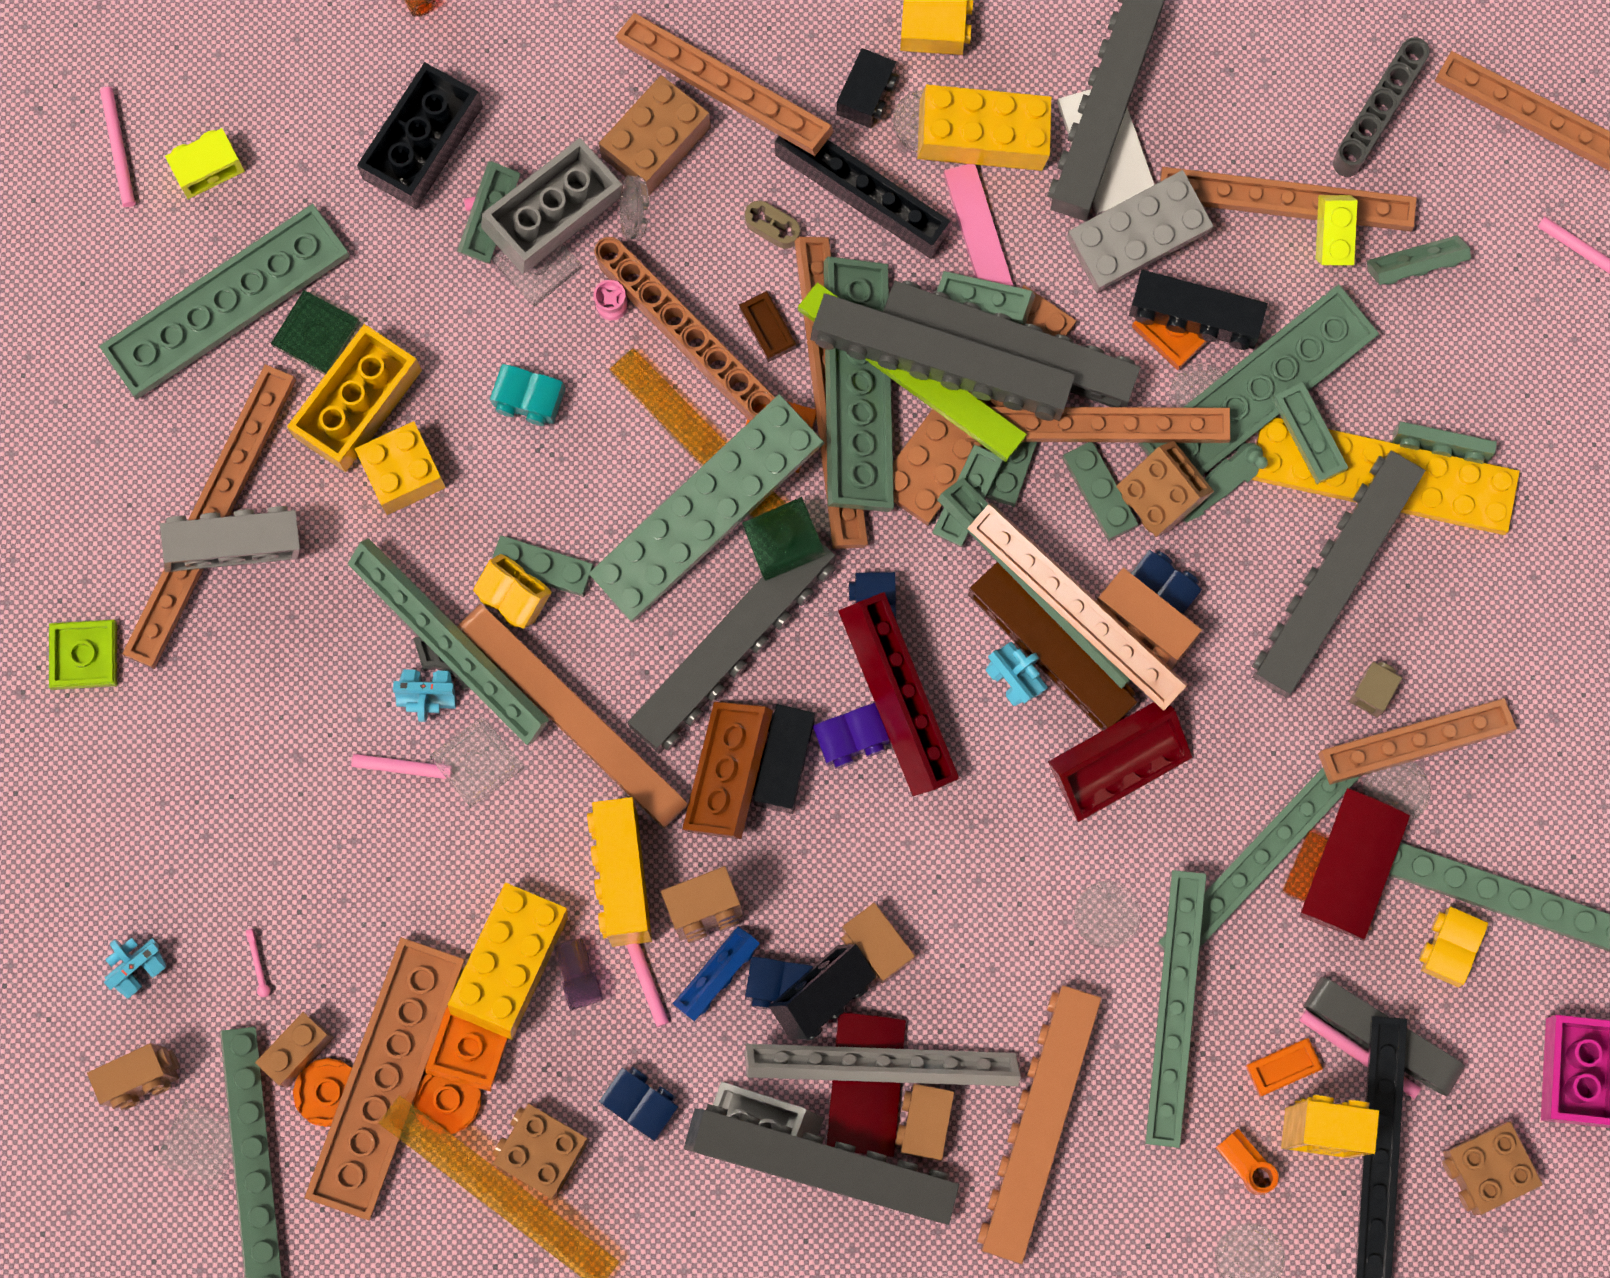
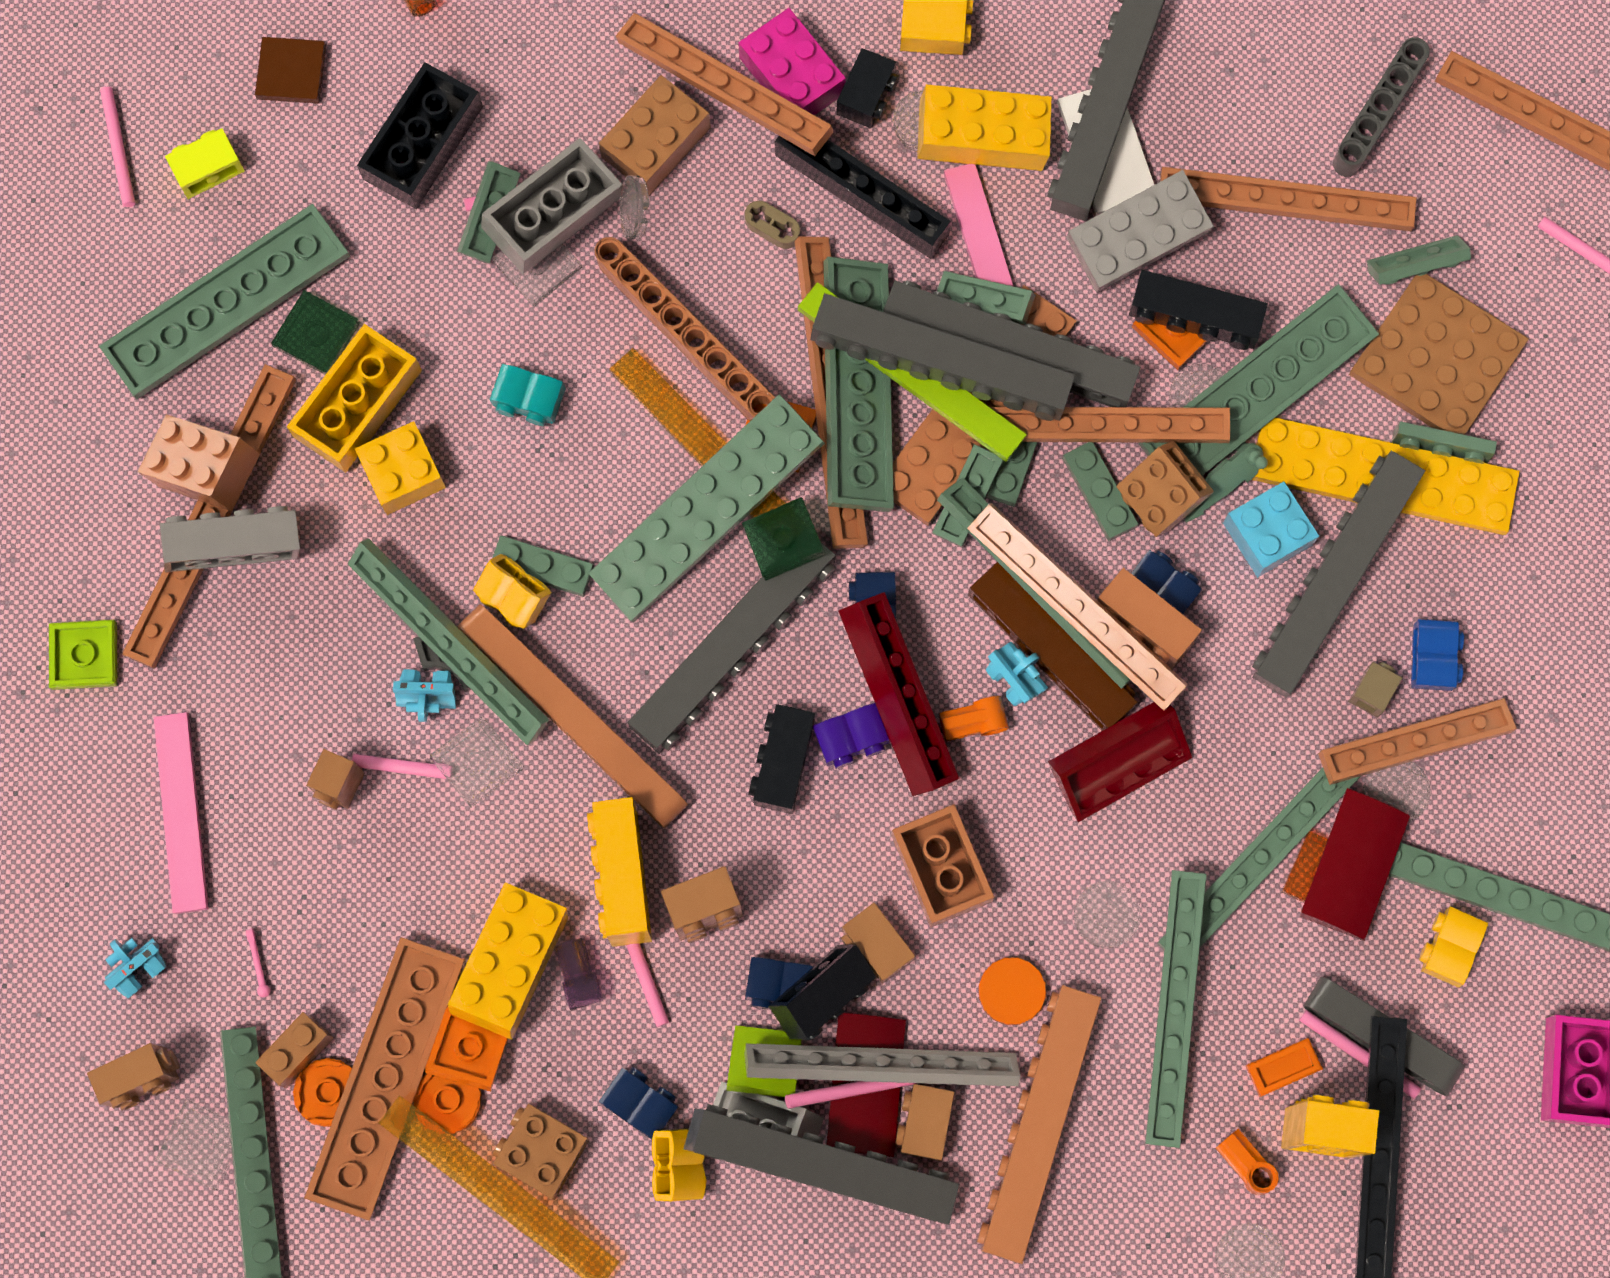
(181, 813): none -> bright pink tile
(199, 462): none -> brick
(290, 70): none -> reddish brown tile
(335, 780): none -> medium nougat brick
(607, 294): bright pink wheel -> none
(677, 1172): none -> yellow brick
(716, 974): blue plate -> none
(727, 770): dark orange plate -> none
(737, 1075): none -> lime tile
(767, 326): reddish brown tile -> none
(792, 63): none -> dark pink brick
(838, 1092): none -> bright pink bar
(942, 866): none -> nougat brick
(983, 718): none -> orange piece
(1011, 991): none -> orange tile
(1270, 529): none -> medium azure brick
(1310, 433): sand green plate -> none
(1336, 229): neon yellow brick -> none
(1435, 655): none -> blue brick
(1438, 356): none -> medium nougat plate
(1491, 1169): medium nougat brick -> none

